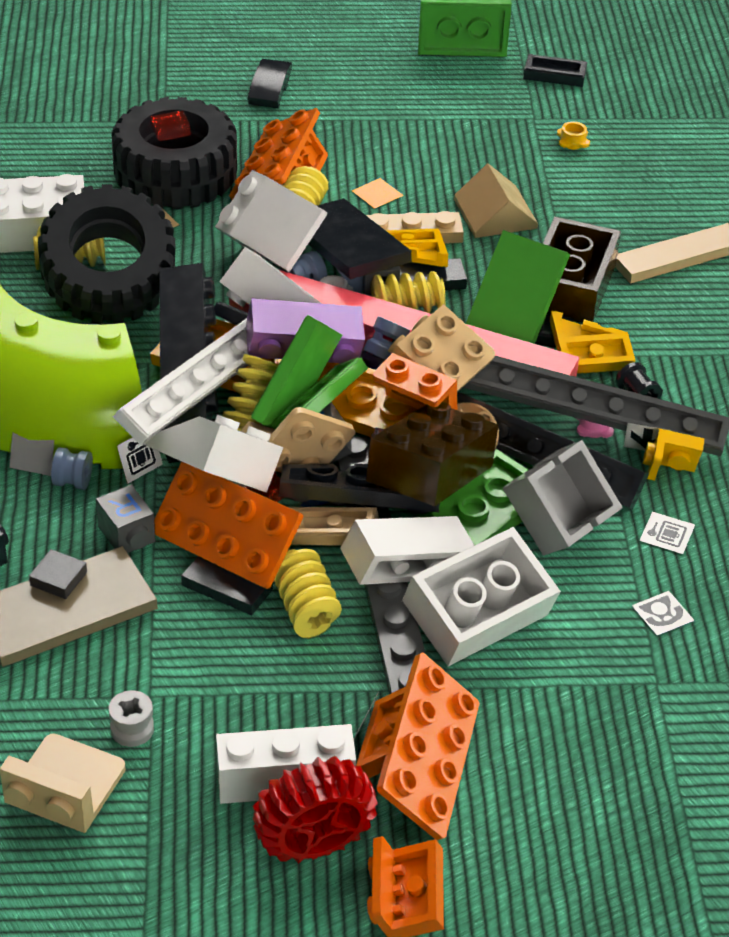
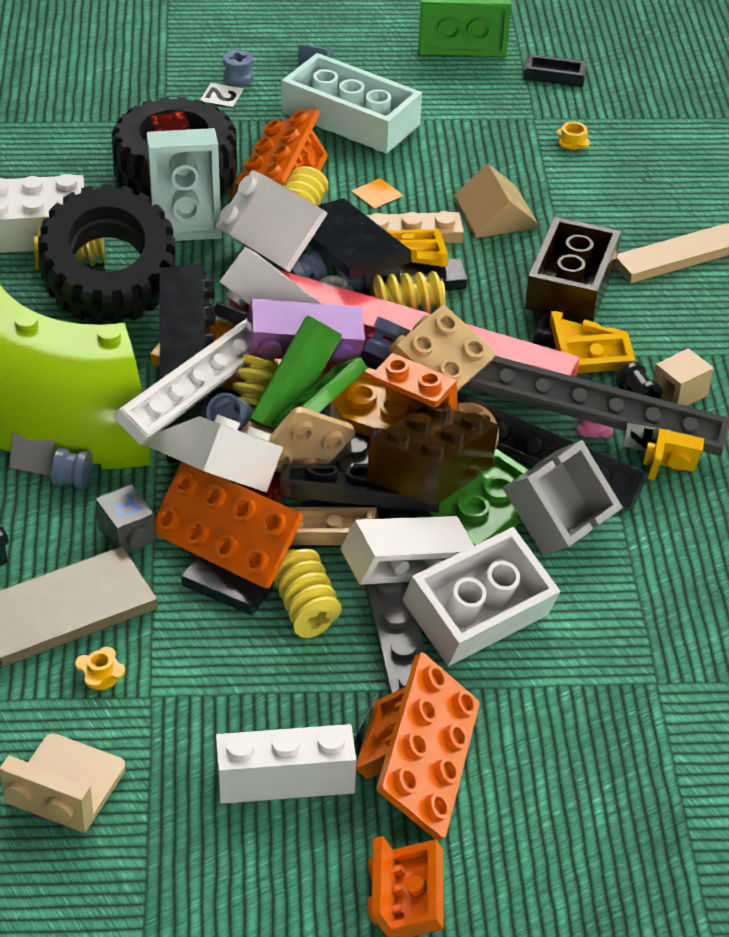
(58, 574): tile -> none
(100, 668): none -> yellow plate
(137, 459): white sticker -> none
(139, 724): light grey wheel -> none
(186, 181): none -> light aqua slope
(222, 94): none -> white sticker
(227, 405): none -> sand blue wheel
(238, 67): none -> sand blue wheel
(269, 82): black slope -> none
(307, 51): none -> sand blue slope
(314, 809): red gear -> none
(353, 102): none -> light aqua brick
(518, 287): bright green tile -> none
(662, 613): sticker -> none
(667, 532): white sticker -> none
(684, 378): none -> tan brick

